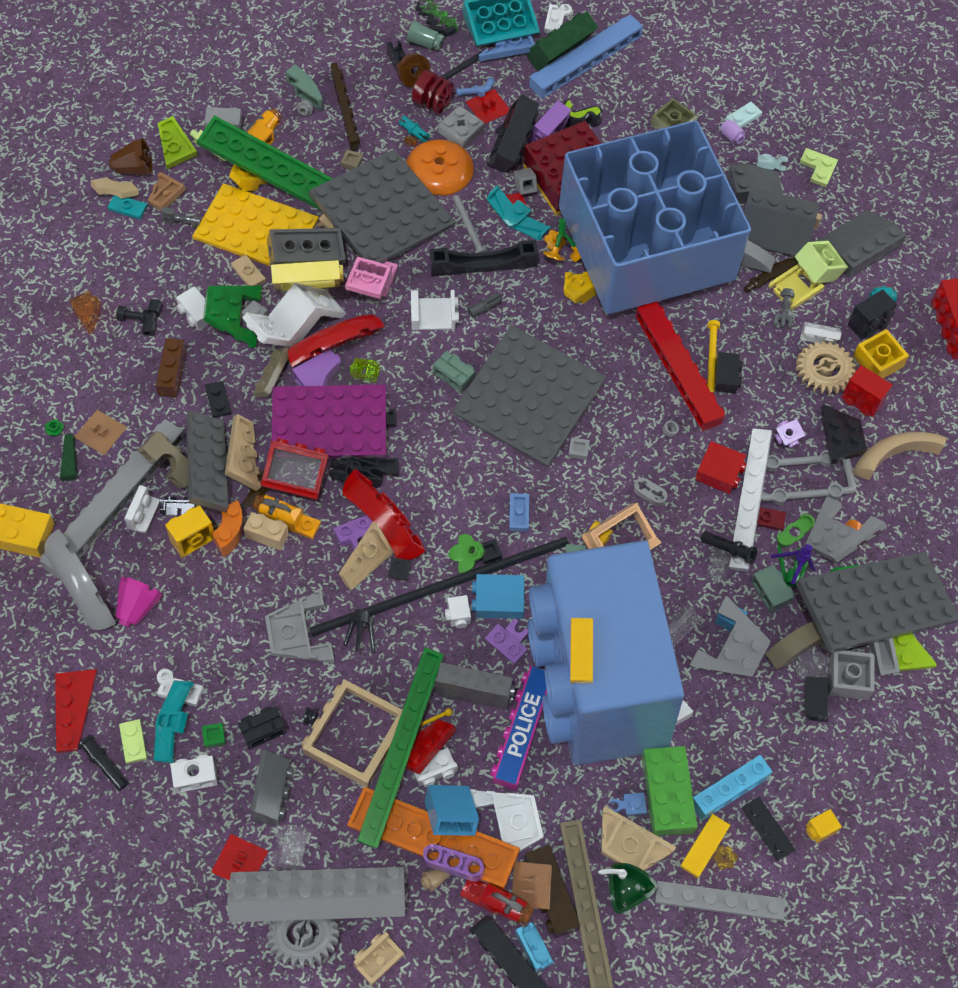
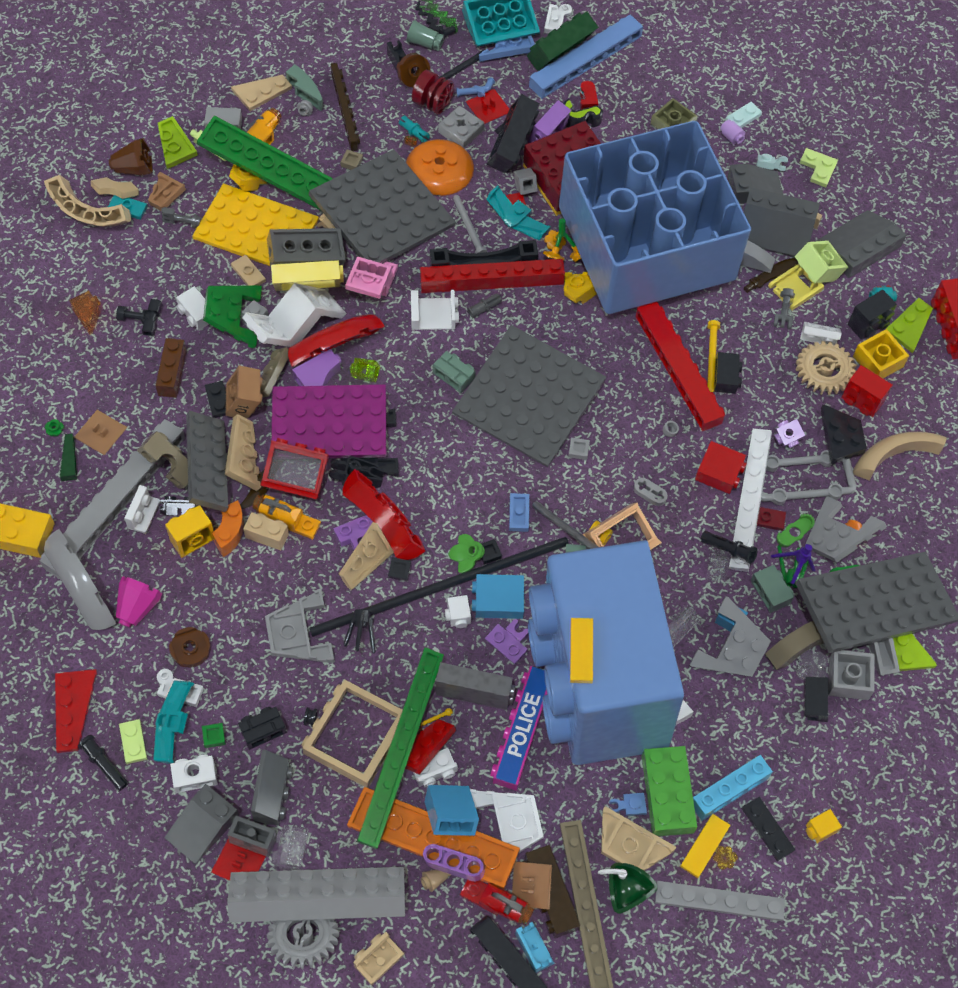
(64, 197): none -> tan brick
(189, 658): none -> reddish brown plate
(201, 824): none -> dark grey slope
(243, 392): none -> medium nougat brick
(252, 836): none -> dark grey brick
(261, 91): none -> tan wing
(492, 275): none -> red brick
(564, 526): none -> flat silver bar
(588, 95): none -> red leg
(910, 324): none -> lime wing

